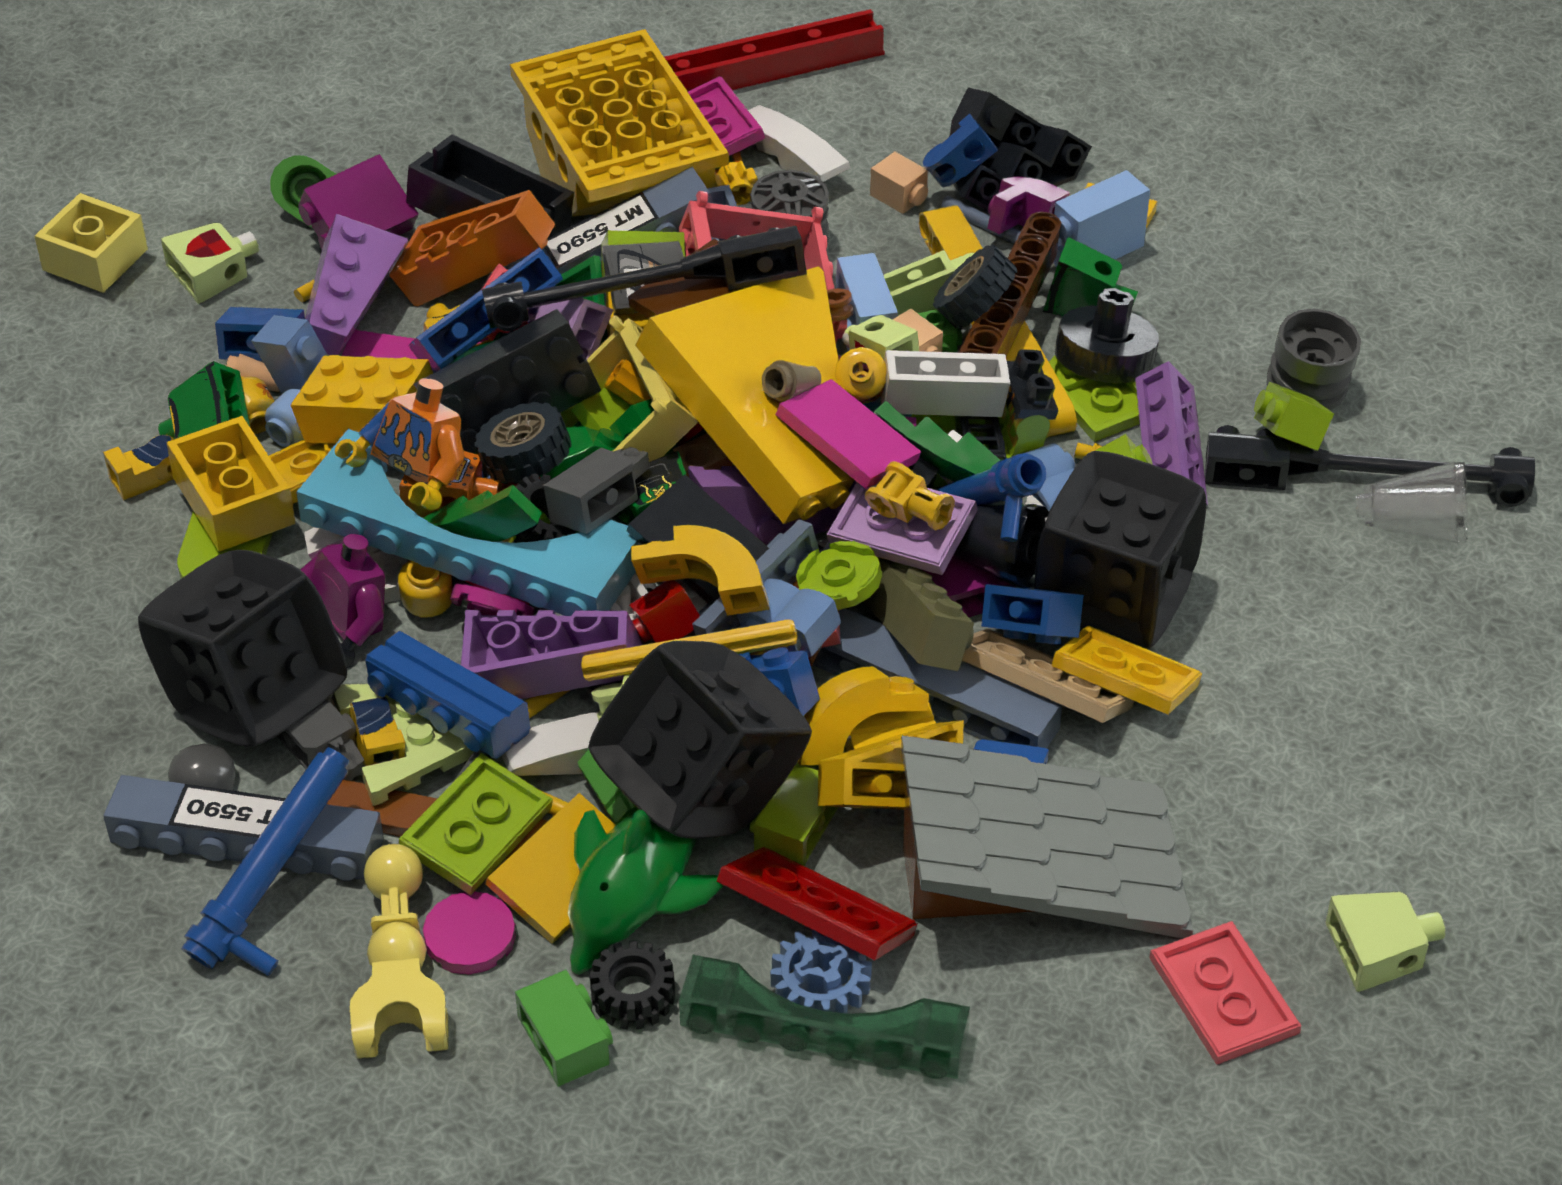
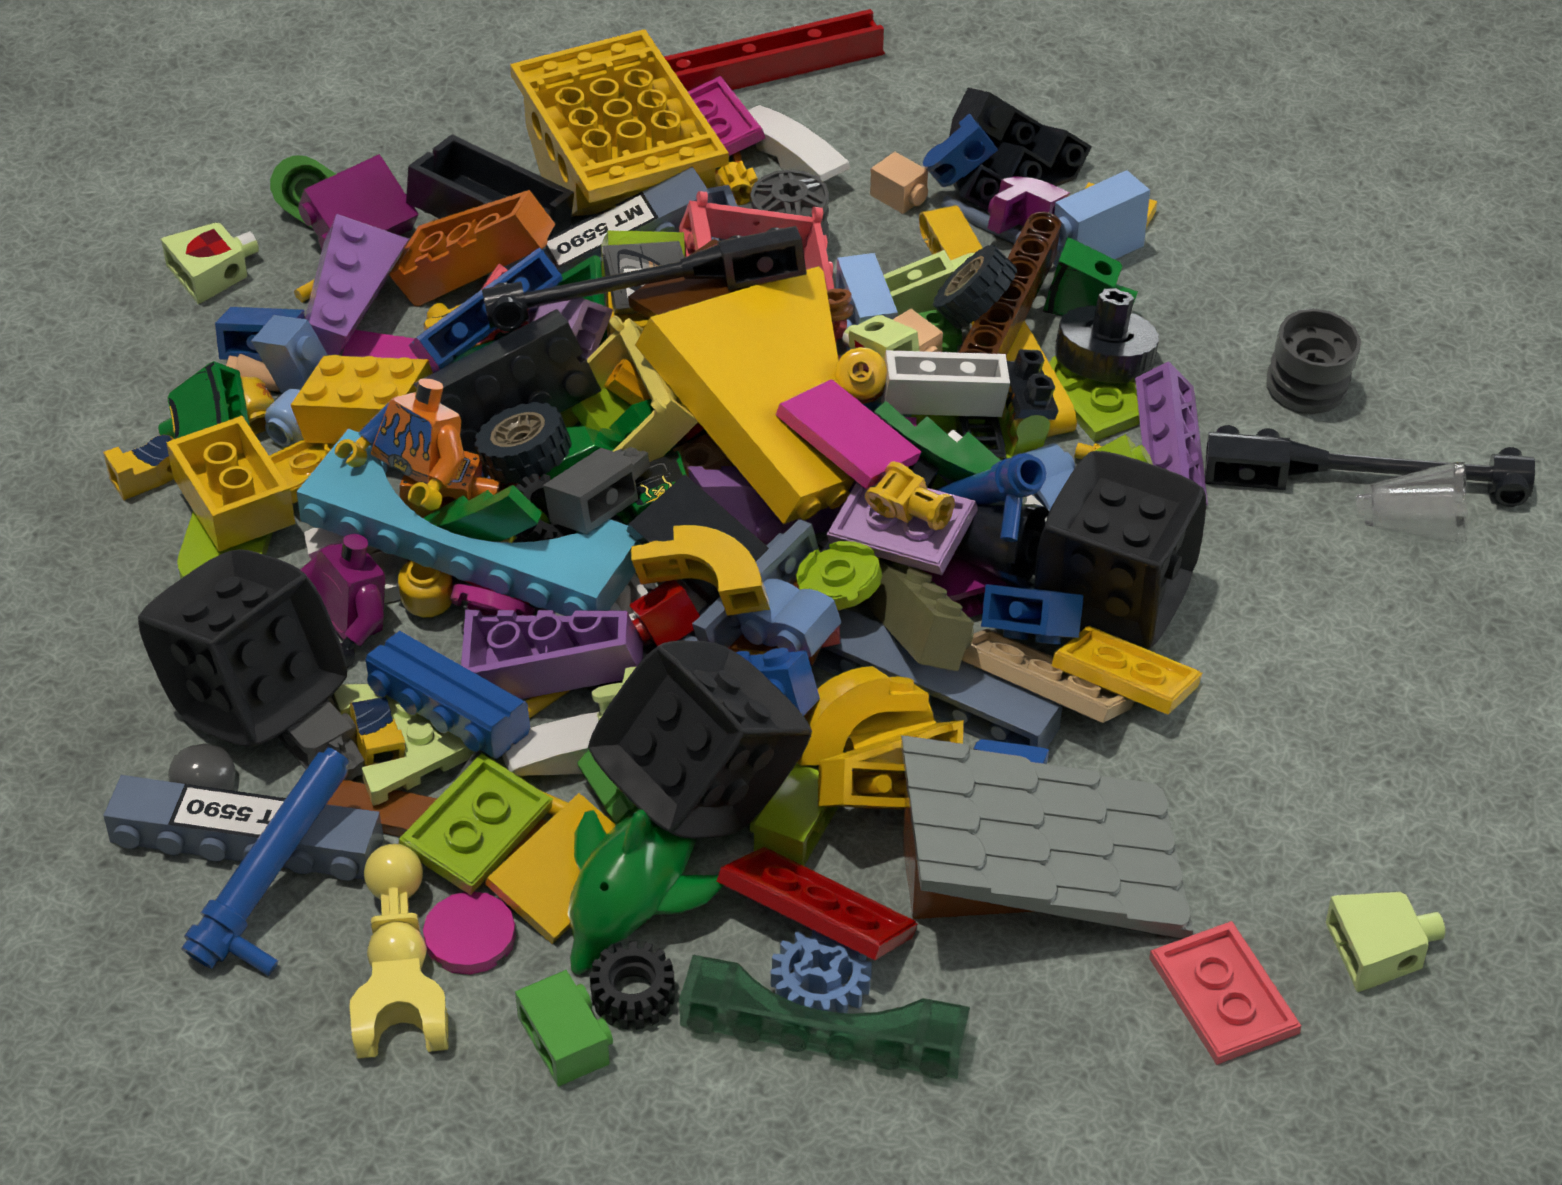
(91, 242): light yellow brick -> none
(739, 640): yellow axle -> none
(787, 379): dark tan cone -> none
(1292, 415): lime brick -> none

